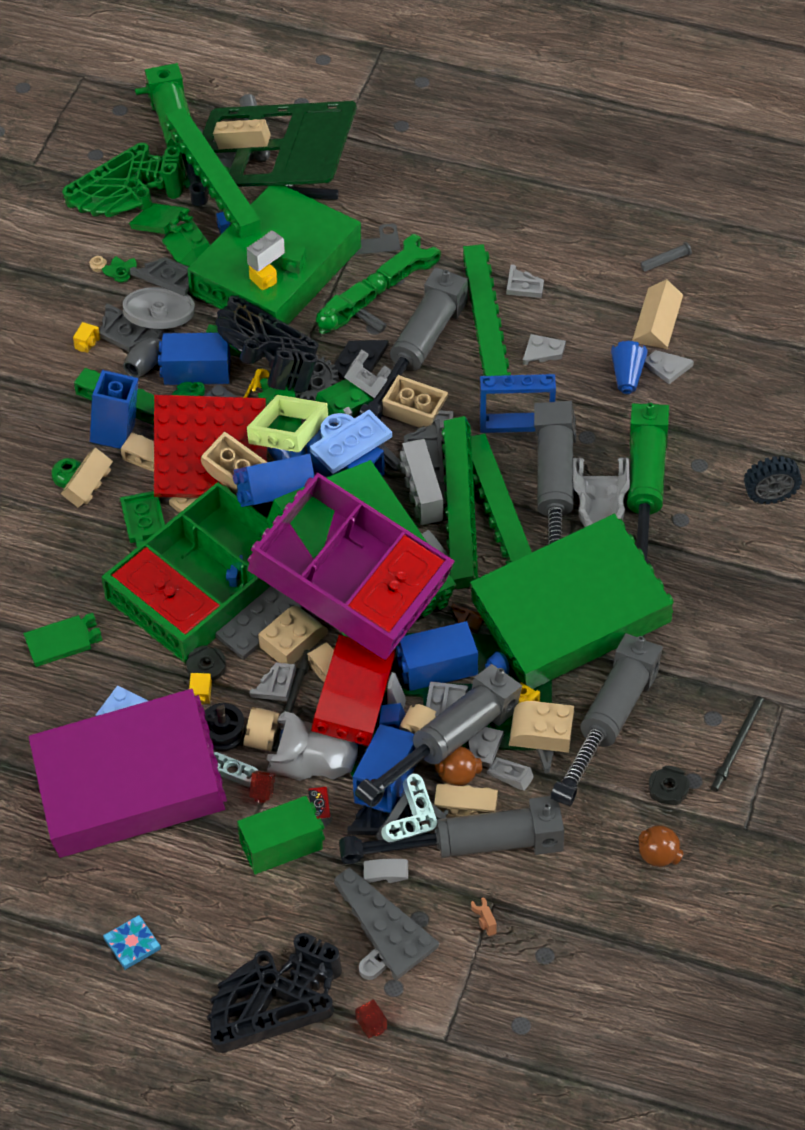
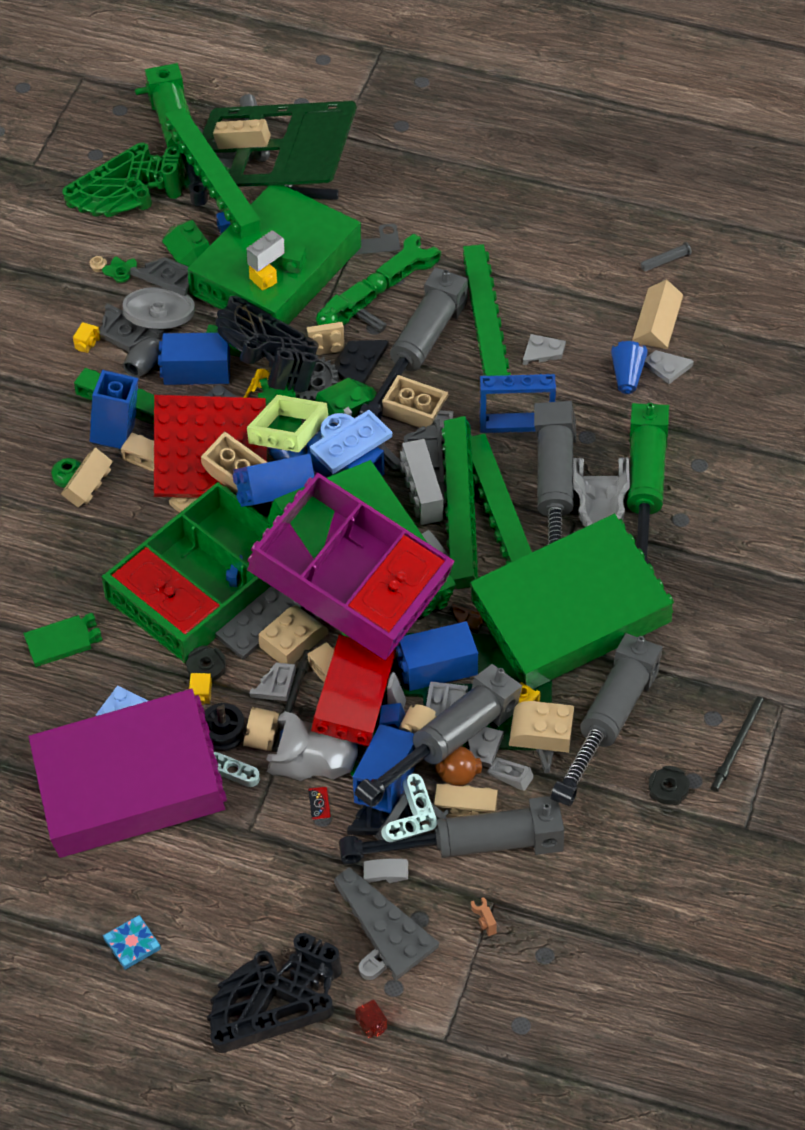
(142, 516): green tile -> none
(161, 219): green tile -> none
(190, 389): green plate -> none
(262, 786): clear red brick -> none
(281, 834): green brick -> none
(328, 336): none -> tan plate
(363, 378): light grey panel -> none
(500, 661): blue cone -> none
(524, 284): light grey wing -> none
(660, 846): dark orange brick -> none
(772, 480): black wheel -> none

